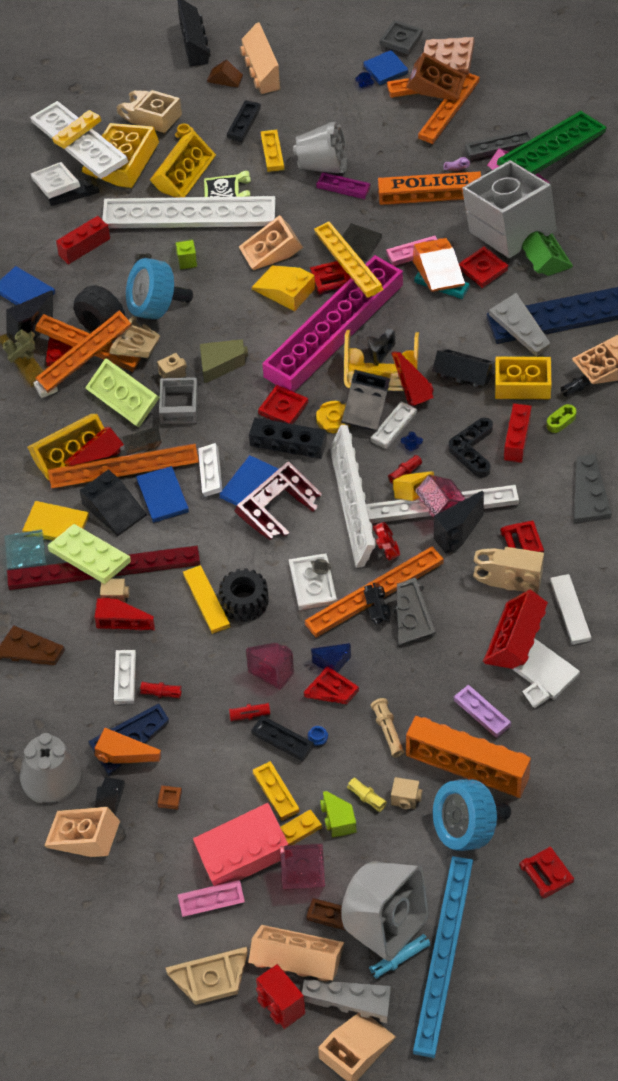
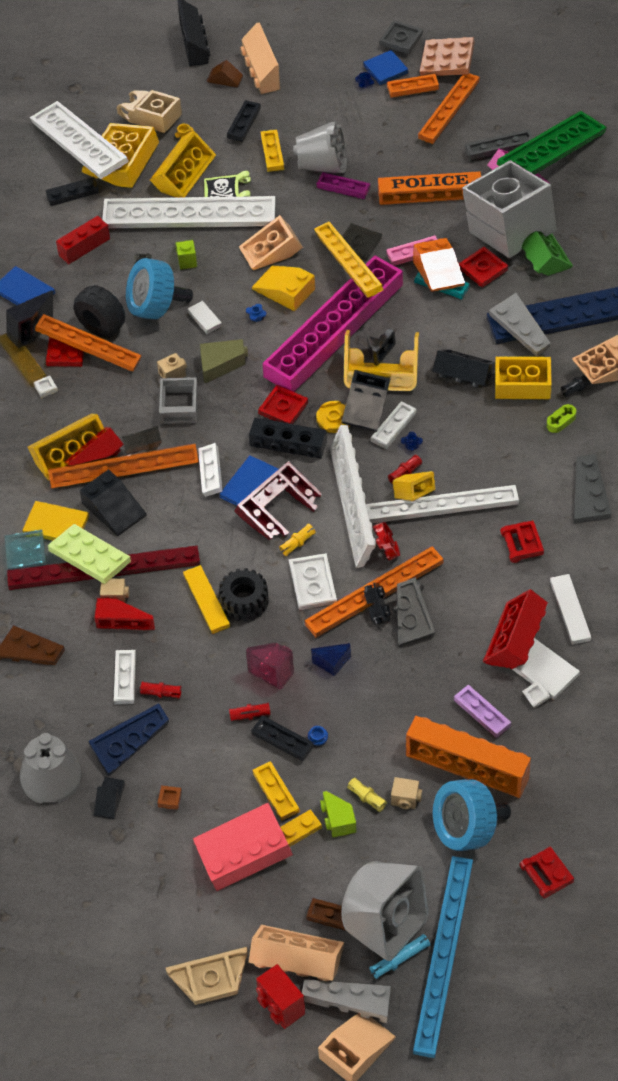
(22, 348): olive hips -> none
(55, 180): white tile -> none
(76, 129): yellow plate -> none
(83, 351): orange plate -> none
(83, 831): light nougat slope -> none
(122, 392): yellowish green plate -> none
(122, 749): orange slope -> none
(135, 341): tan wing -> none
(162, 494): blue tile -> none
(204, 317): none -> white tile
(211, 898): bright pink plate -> none
(256, 312): none -> blue plate
(297, 539): none -> yellow pin
(302, 867): clear pink slope -> none
(320, 566): clear smoke plate -> none
(329, 272): red plate -> none
(331, 687): red wing -> none
(385, 720): tan pin -> none
(414, 384): red slope -> none
(435, 79): dark orange slope -> none
(438, 494): clear pink slope -> none
(457, 165): lavender arm -> none
(457, 522): black slope -> none
(466, 447): black beam -> none
(511, 568): tan brick -> none
(517, 433): red brick -> none

